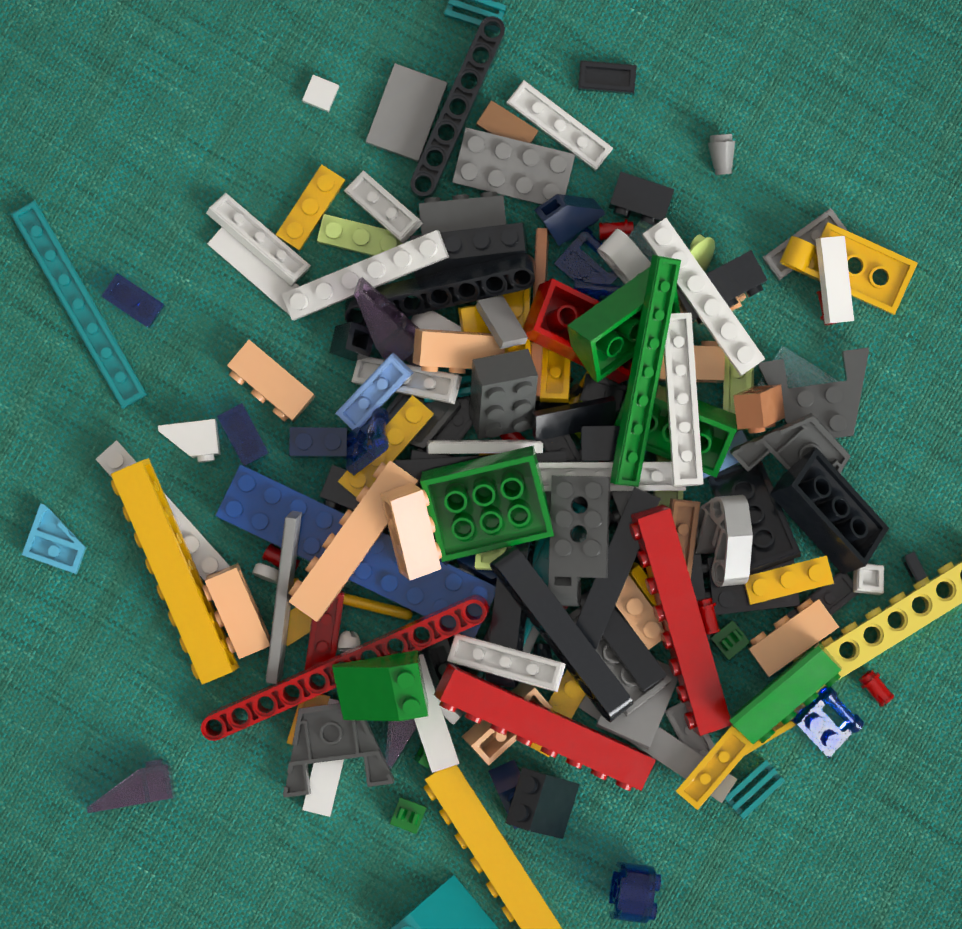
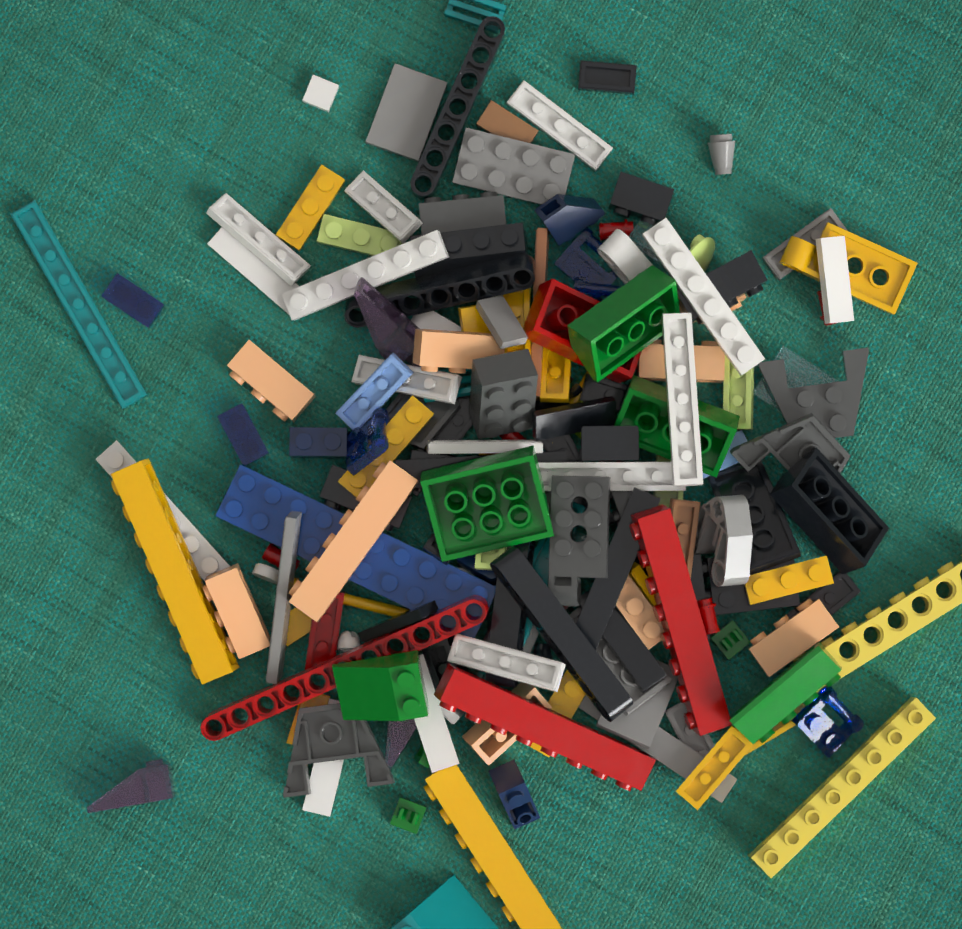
(53, 542): medium azure wing -> none
(195, 438): white slope -> none
(351, 341): black brick -> none
(398, 621): none -> black tile
(411, 531): light nougat brick -> none
(542, 803): black brick -> none
(634, 892): clear blue brick -> none
(645, 371): green tile -> none
(759, 407): nougat brick -> none
(771, 773): teal tile -> none
(841, 786): none -> light yellow brick
(869, 579): white tile -> none
(876, 687): red pin -> none
(913, 567): black tile -> none

